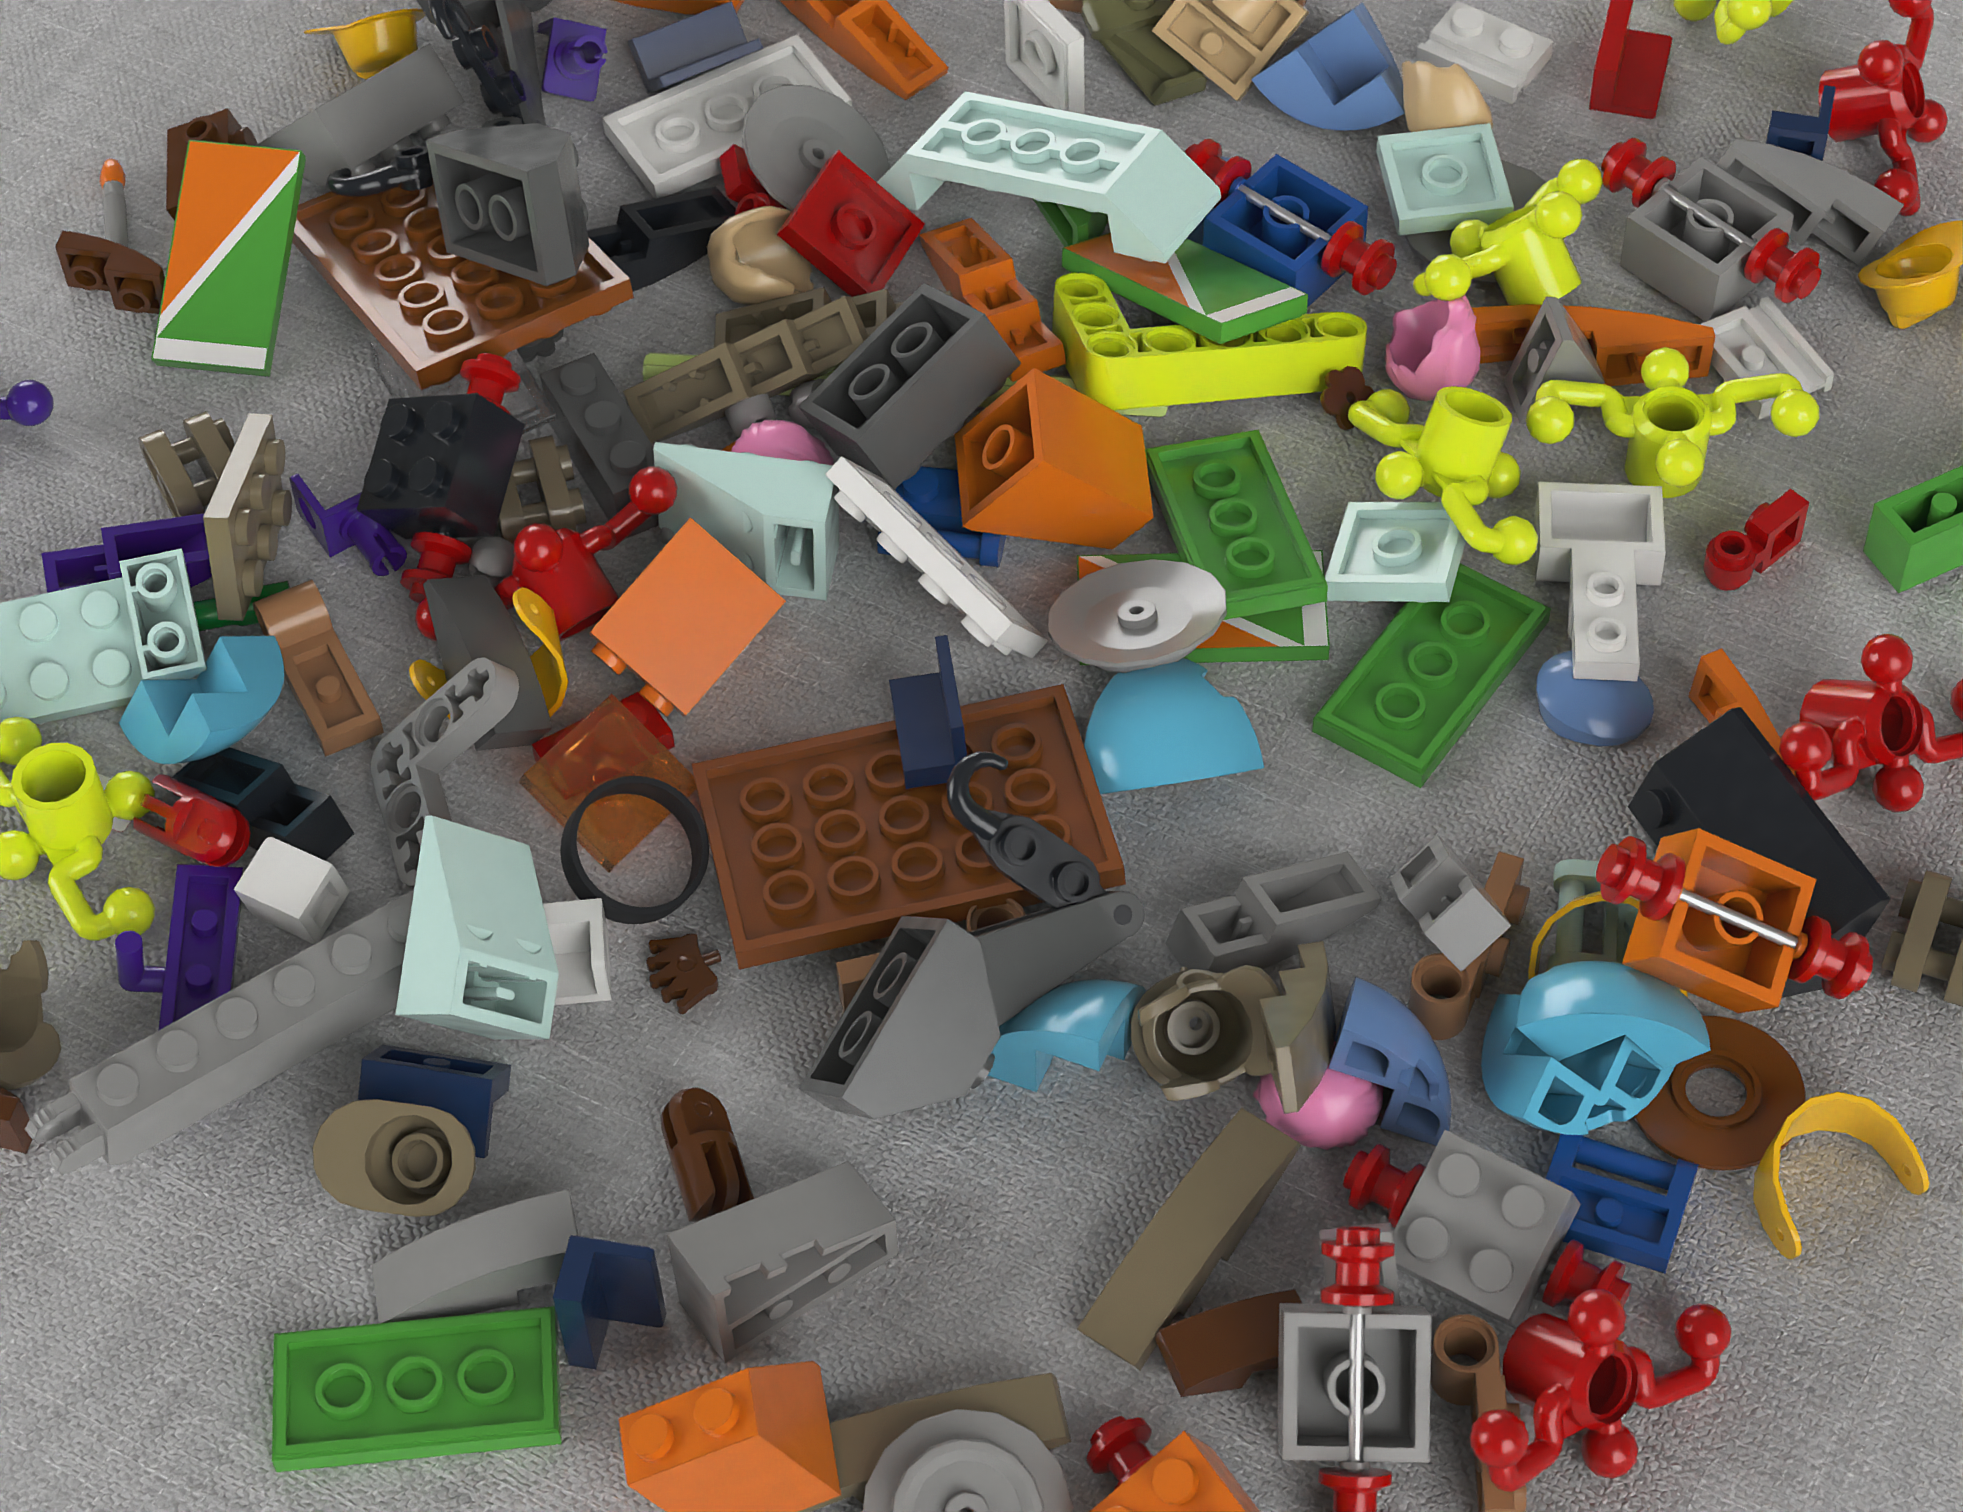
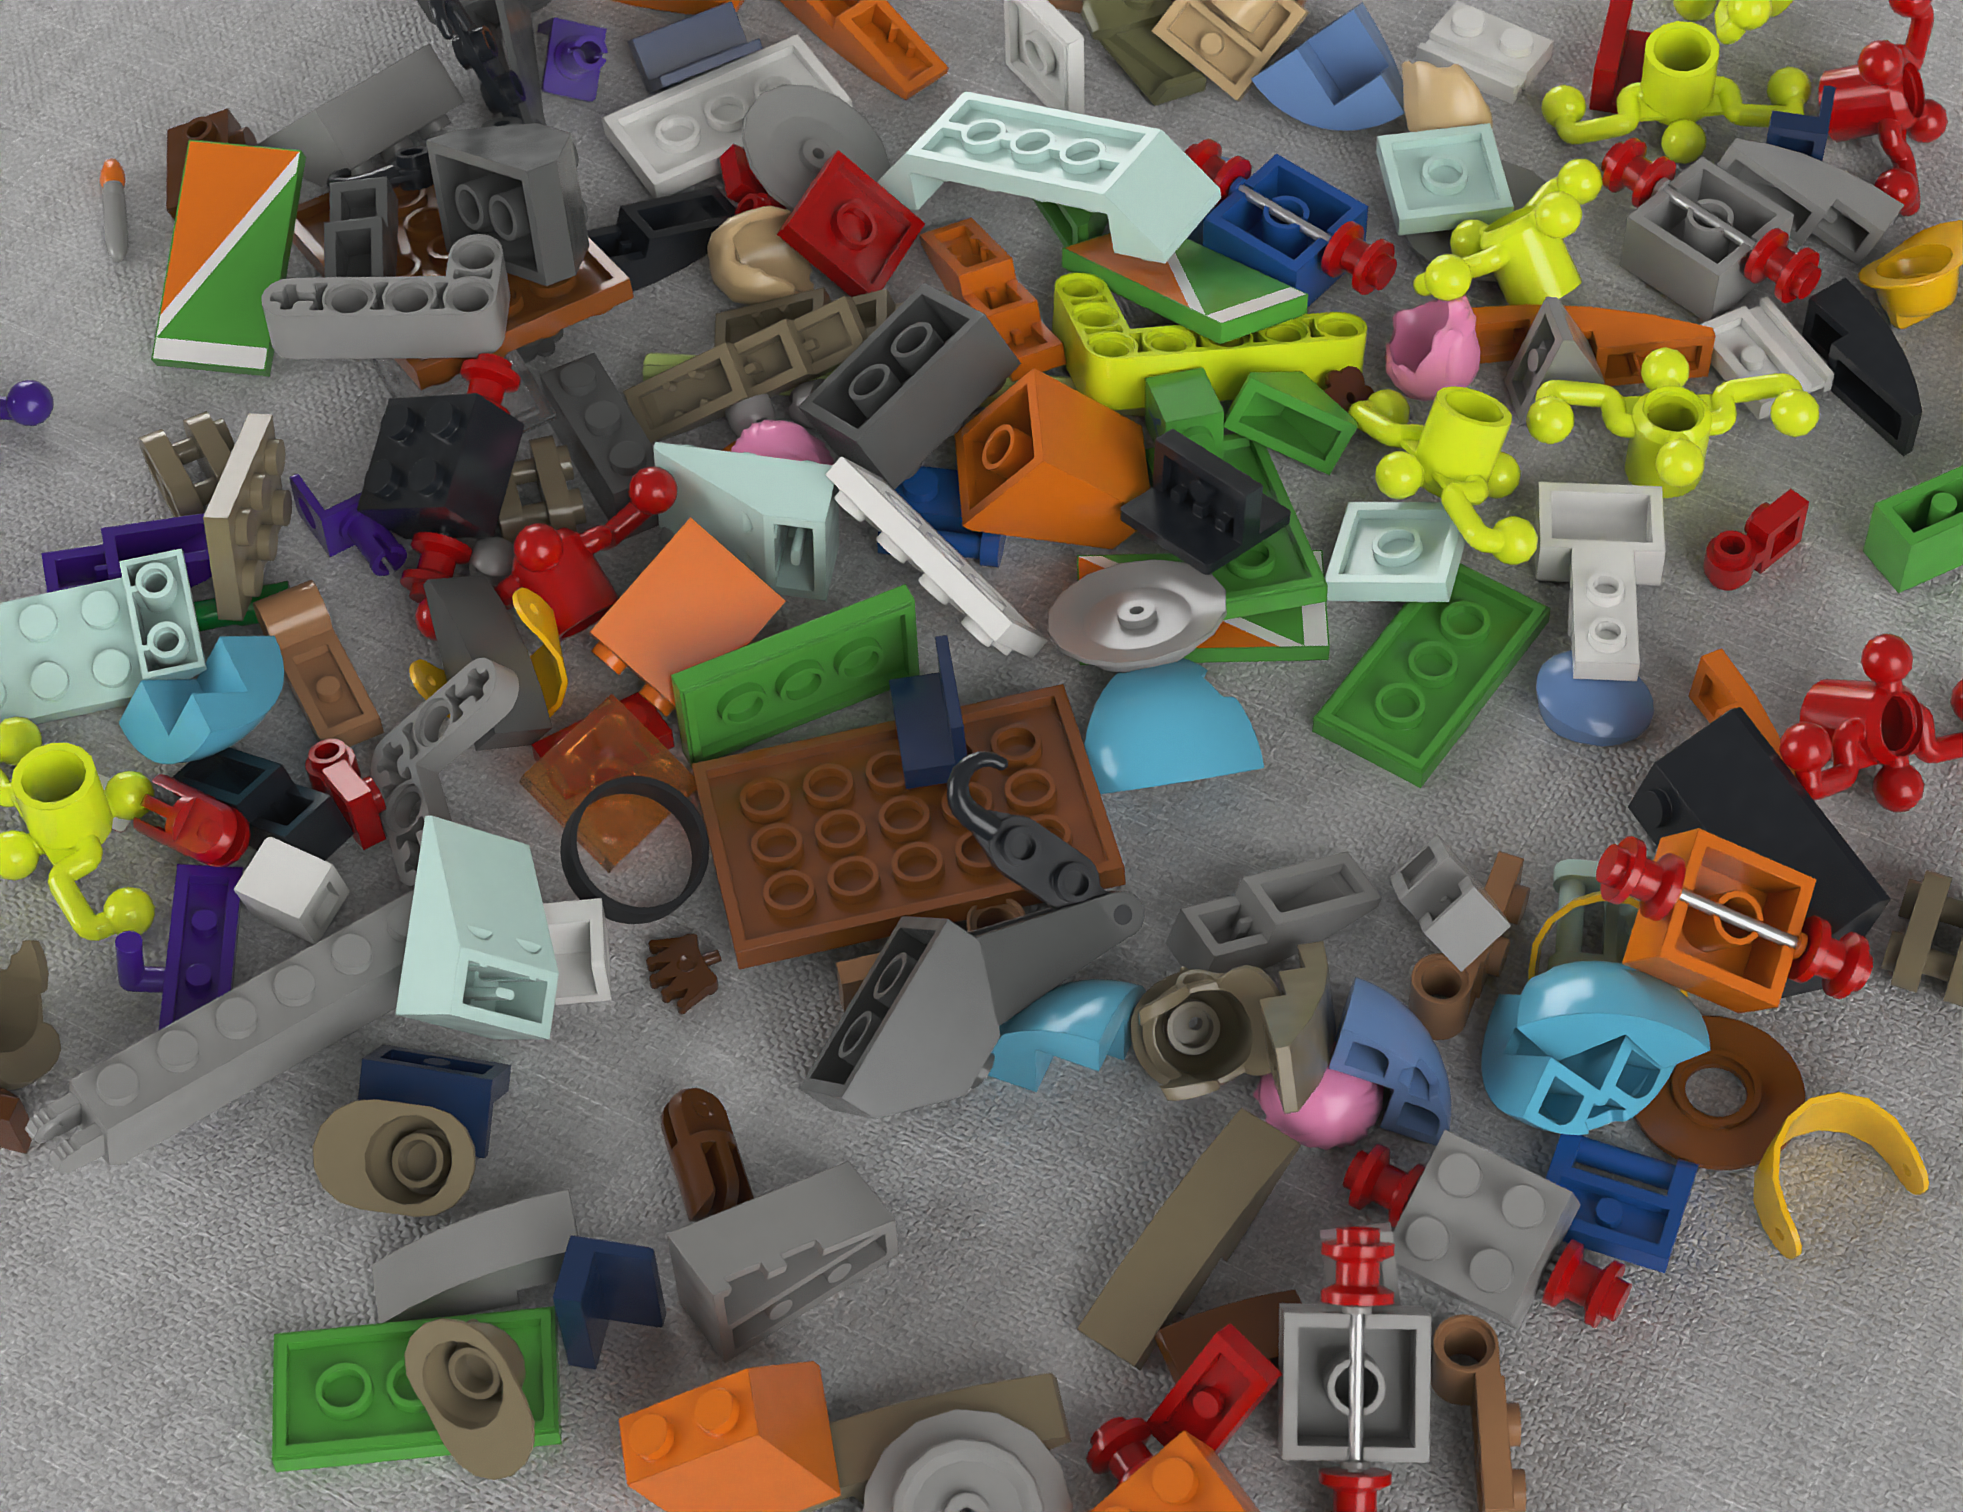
(104, 265): reddish brown slope -> none
(335, 771): none -> red plate
(361, 229): none -> dark grey slope
(376, 40): yellow piece -> none
(396, 315): none -> light grey beam
(473, 1392): none -> dark tan piece
(796, 675): none -> bright green tile
(1187, 405): none -> bright green brick
(1202, 506): none -> black bracket
(1216, 1392): none -> red plate
(1292, 418): none -> bright green slope
(1588, 1379): red wheel -> none
(1676, 91): none -> neon yellow wheel
(1867, 362): none -> black slope

